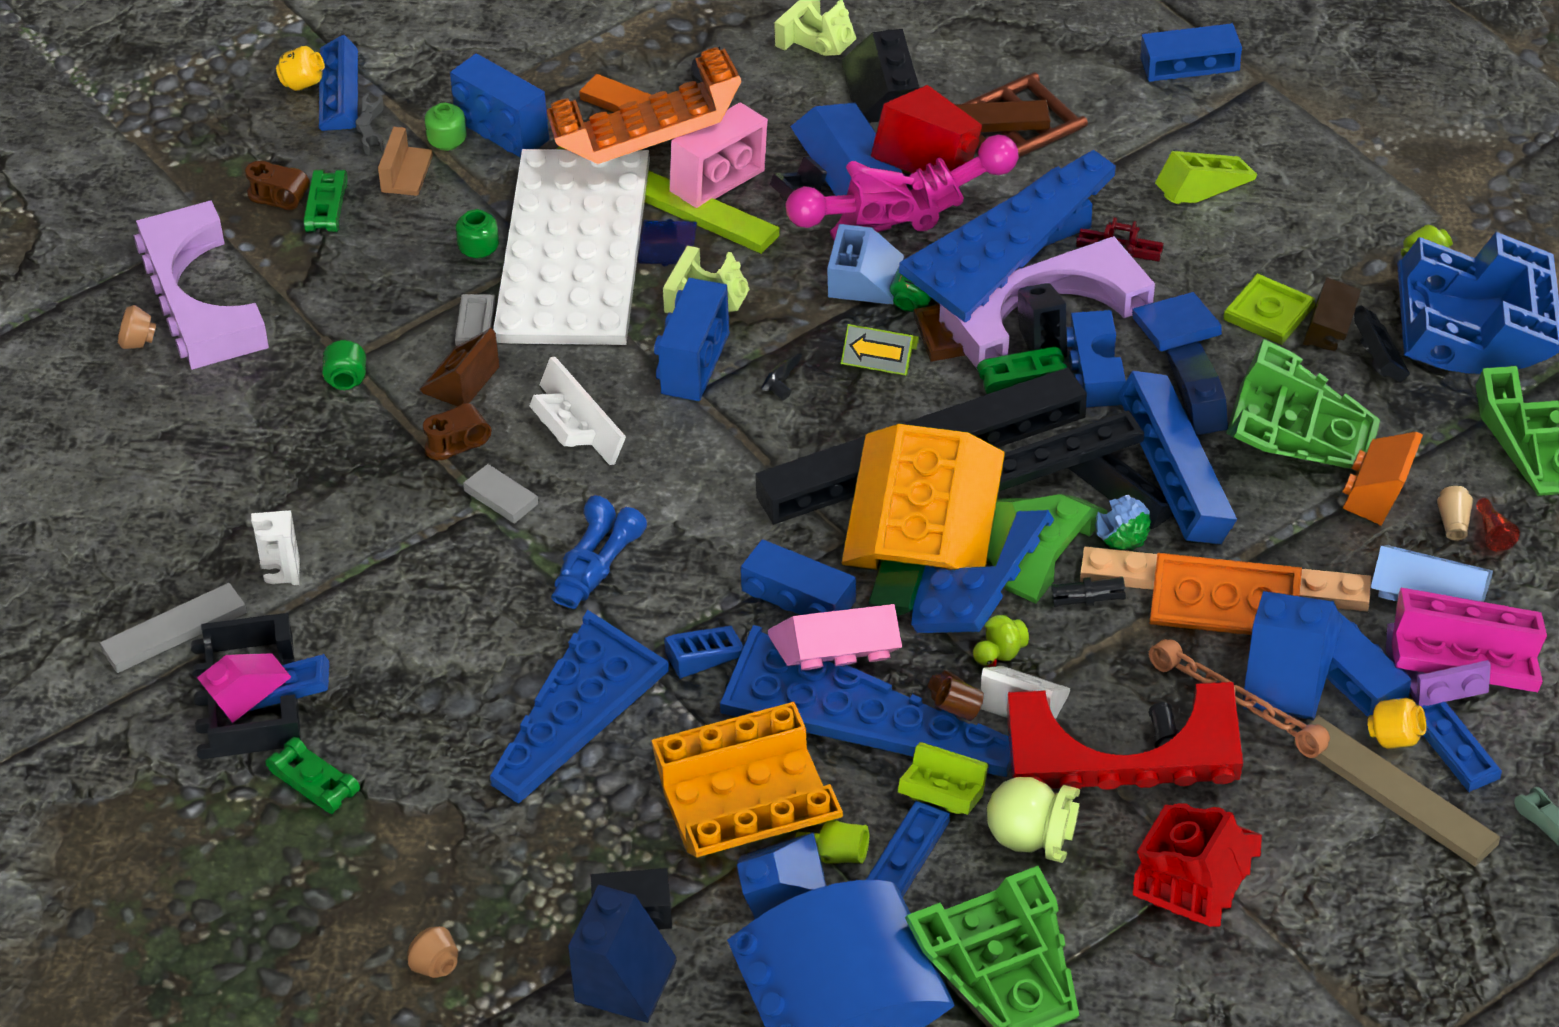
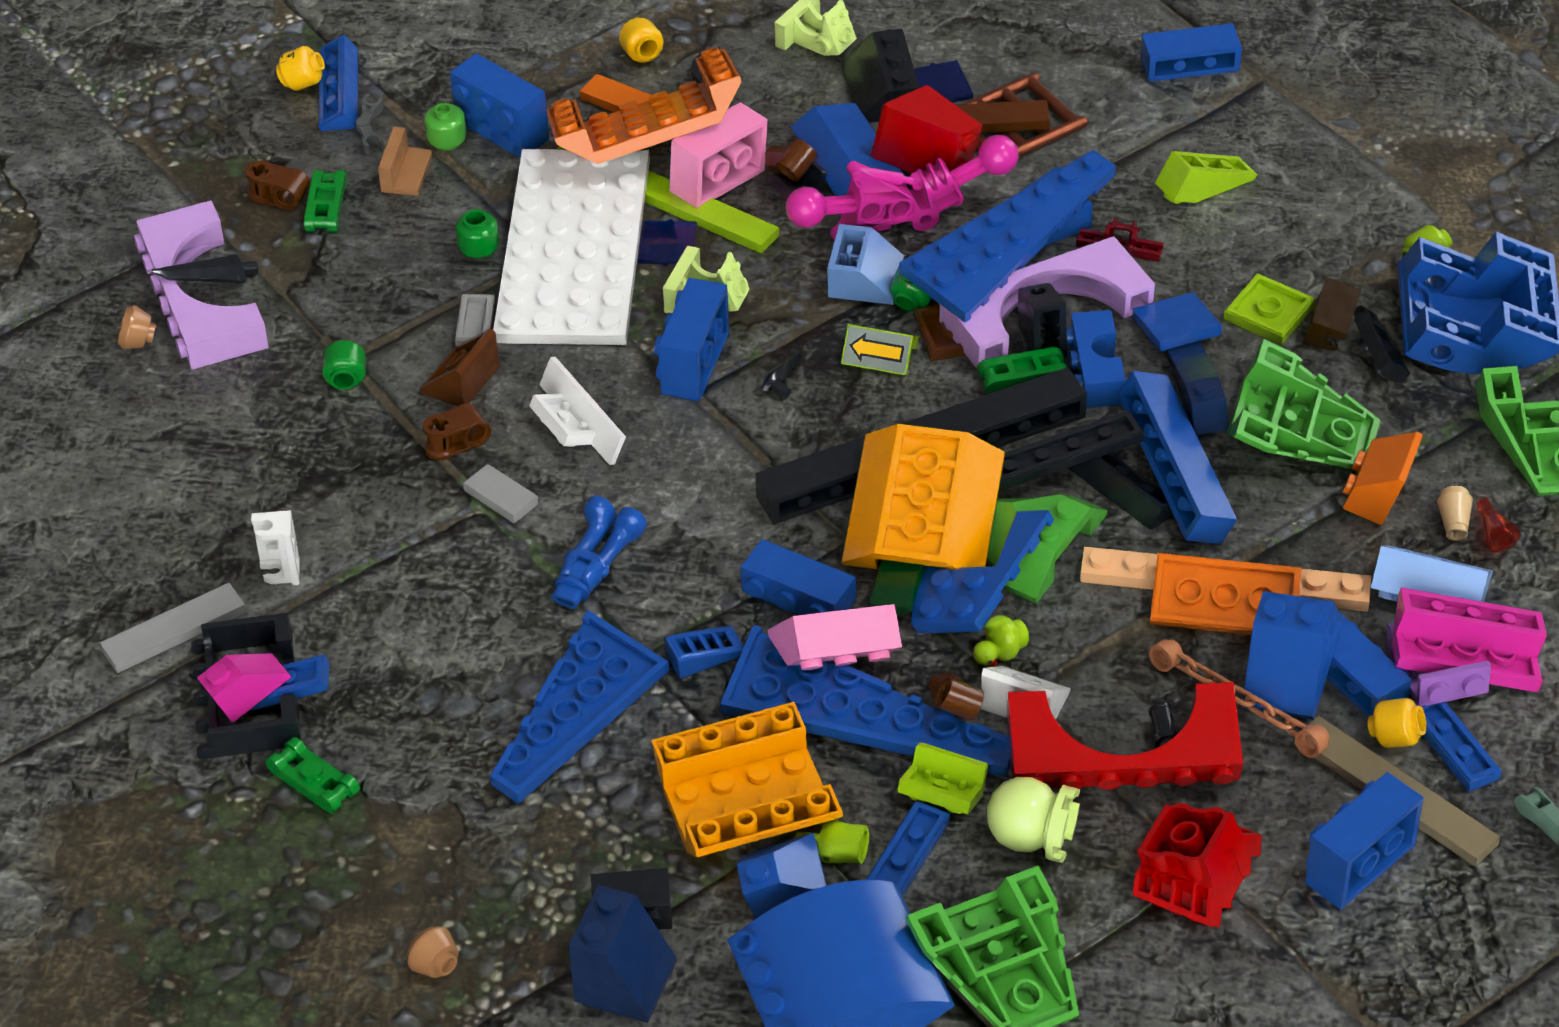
(219, 269): none -> black bar
(641, 40): none -> yellow head
(791, 159): none -> reddish brown piece
(945, 79): none -> clear blue piece
(1088, 591): black pin -> none
(1125, 525): piece -> none
(1363, 839): none -> blue brick

